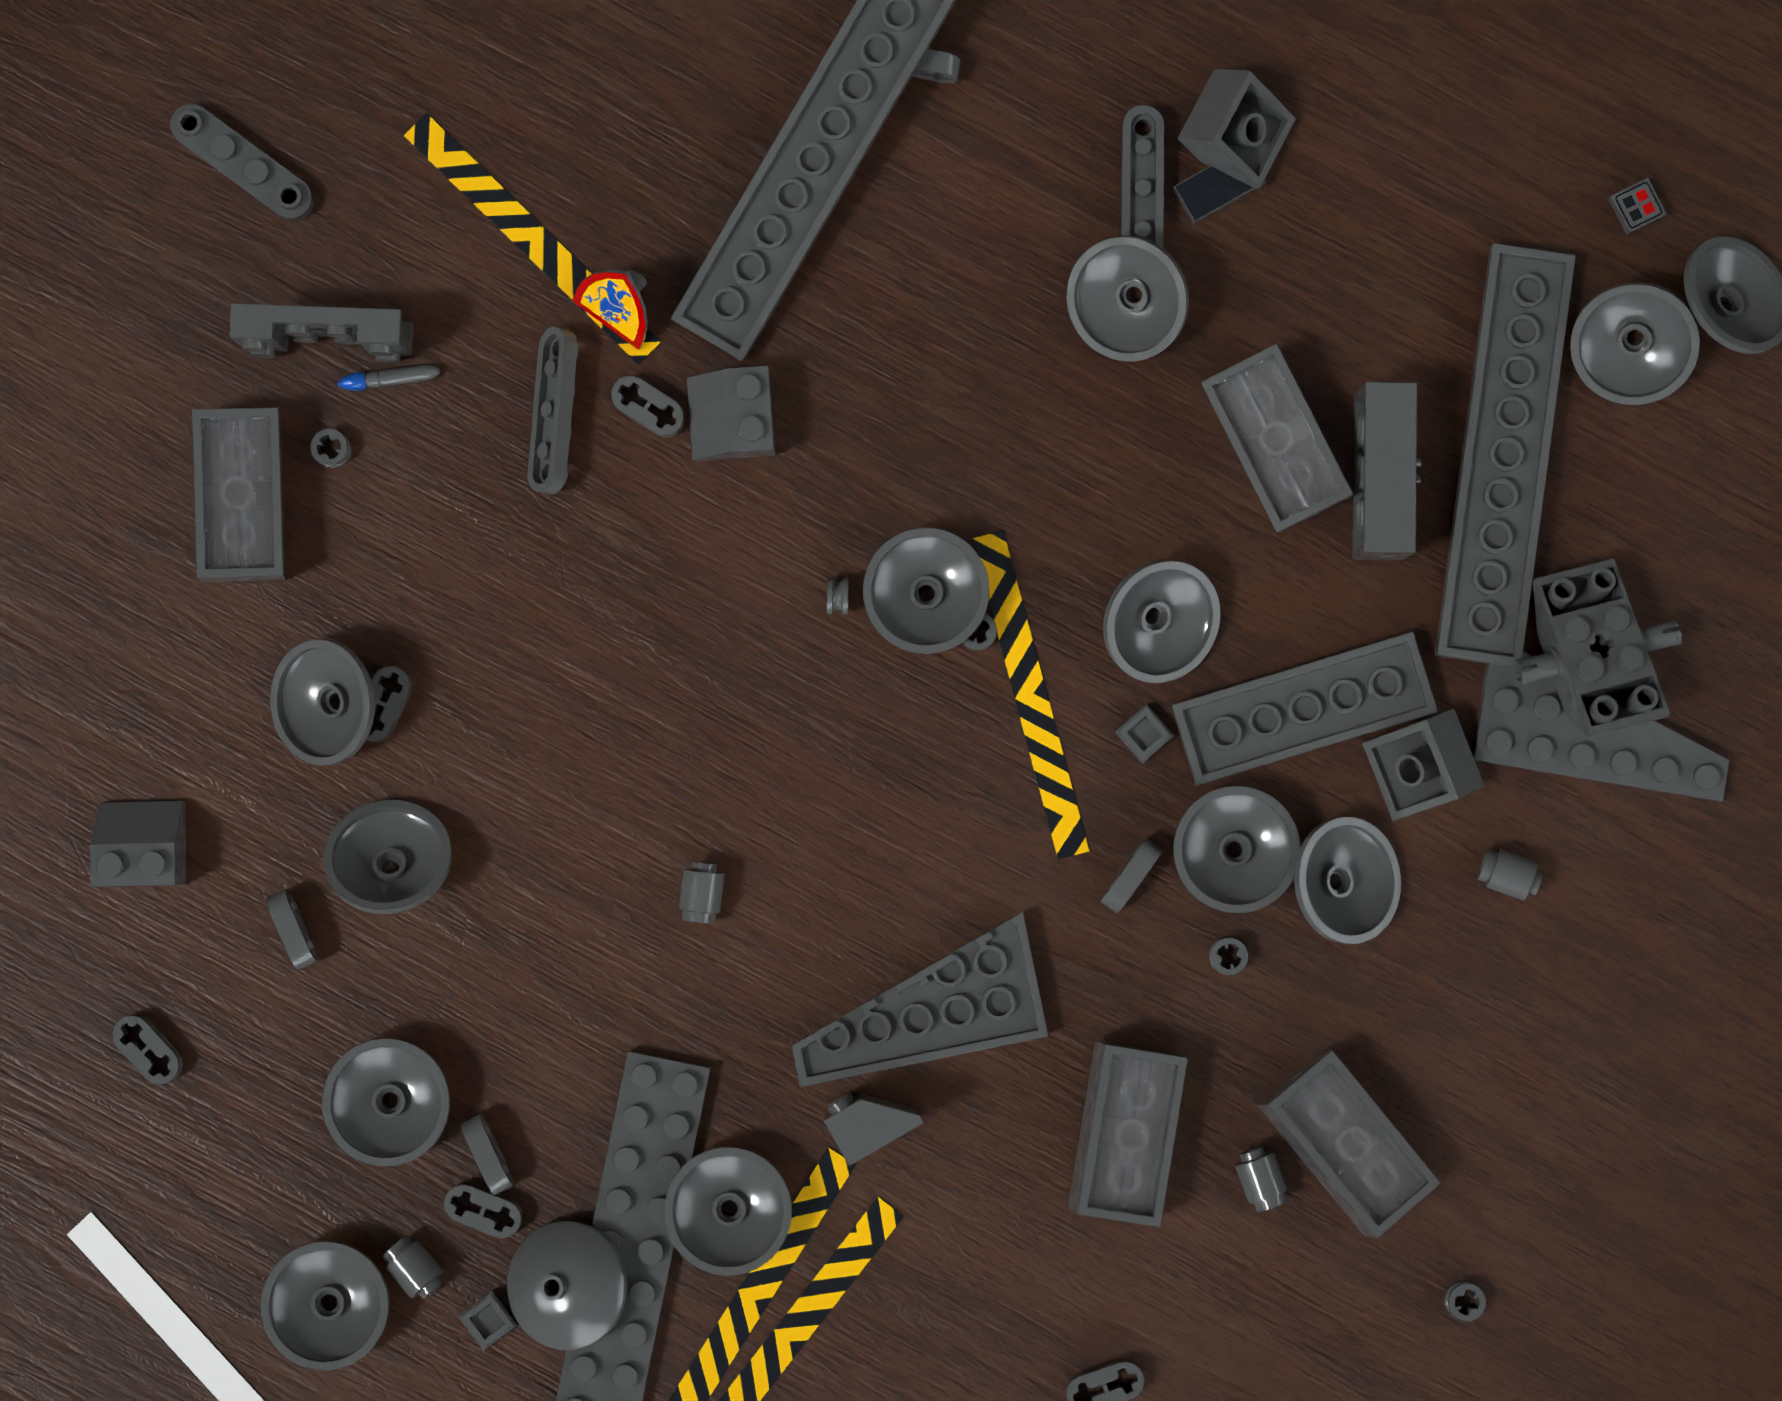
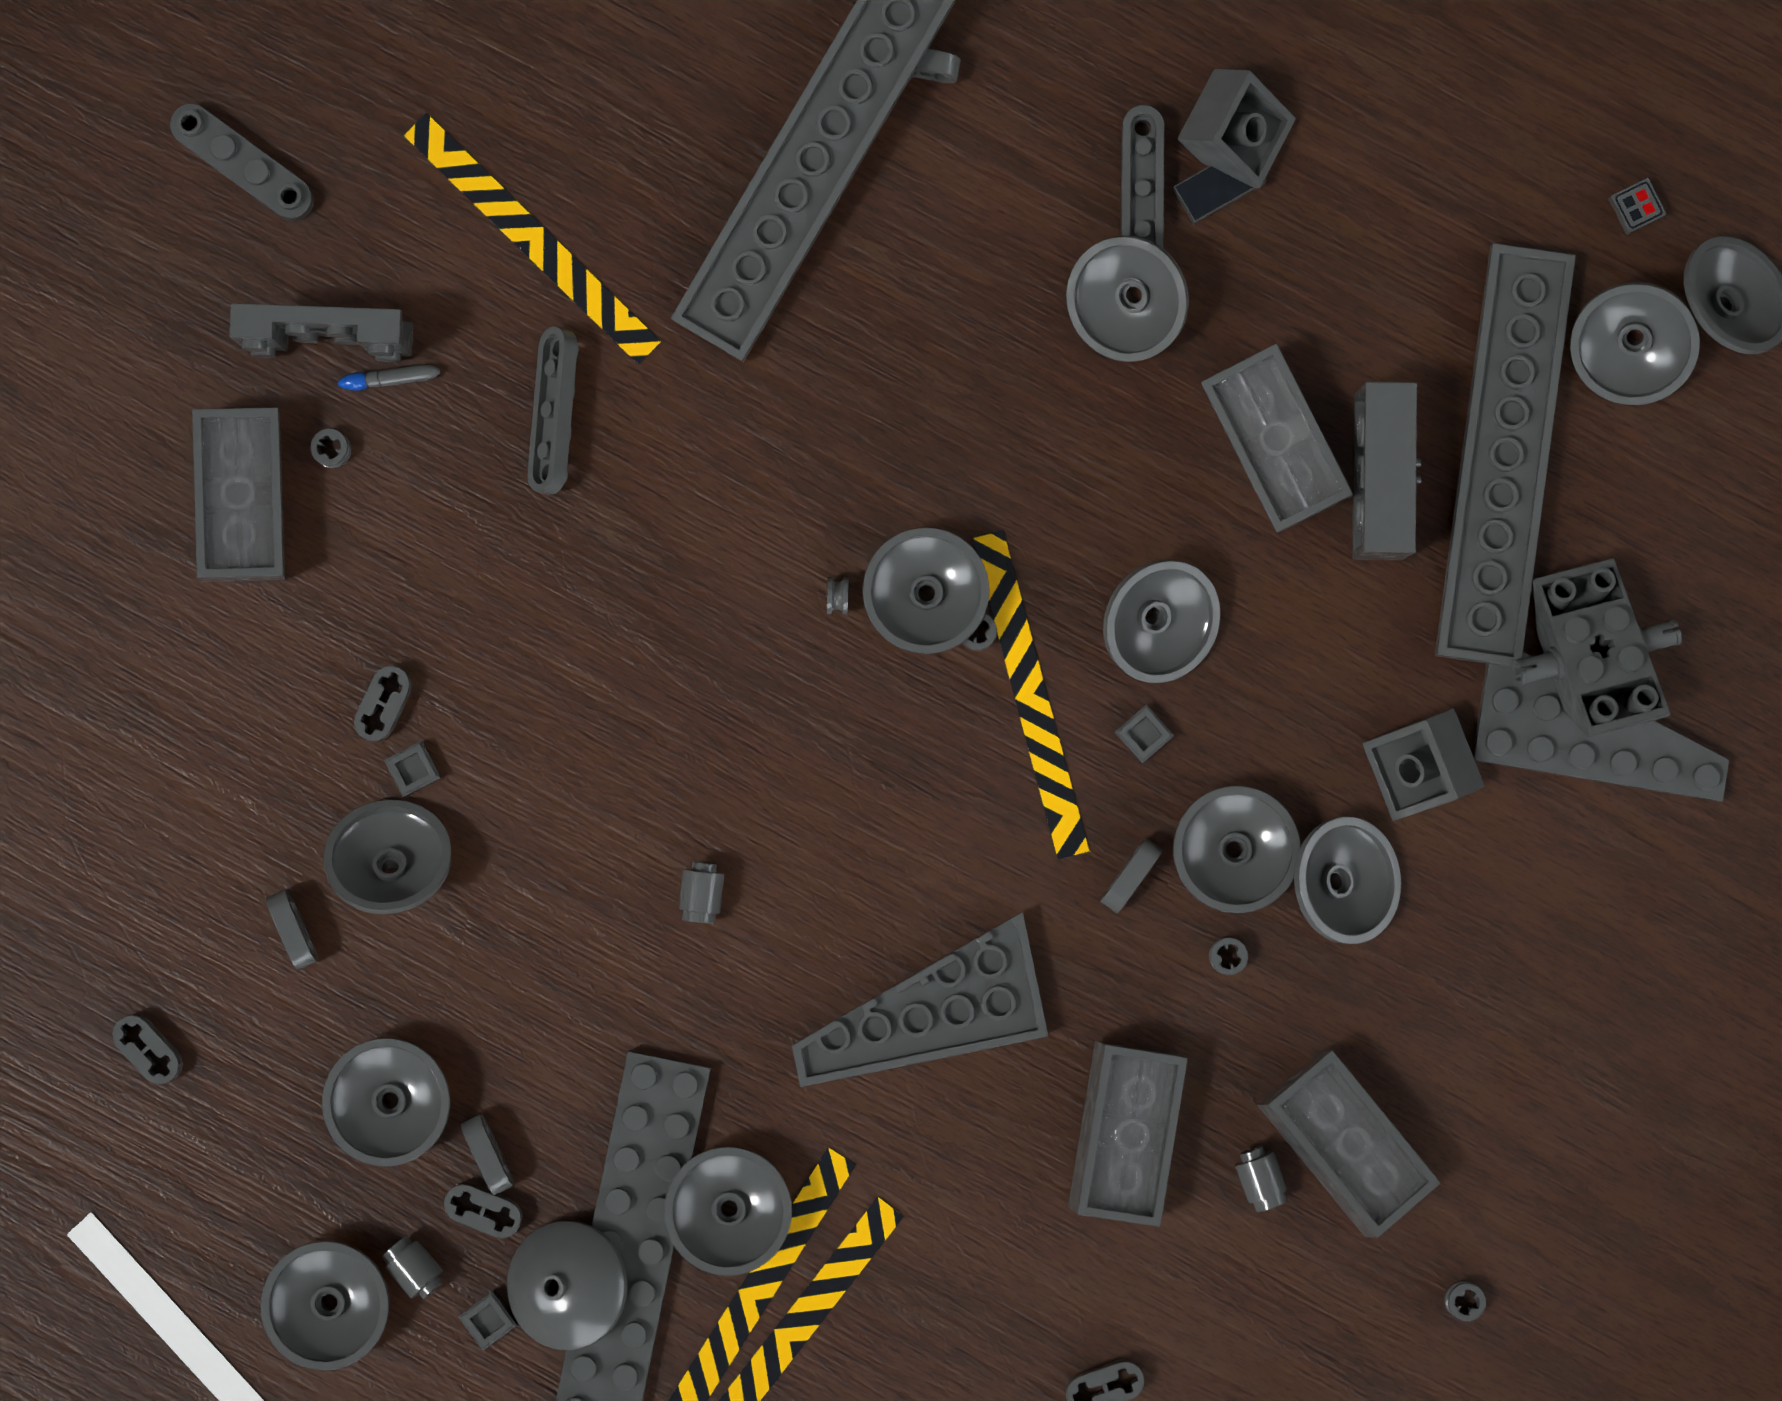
(139, 844): dark grey slope -> none
(322, 702): dark grey dish -> none
(413, 769): none -> dark grey tile
(616, 302): shield -> none
(653, 398): dark grey beam -> none
(731, 414): dark grey slope -> none
(868, 1123): dark grey slope -> none
(1304, 708): dark grey plate -> none
(1510, 873): dark grey brick -> none

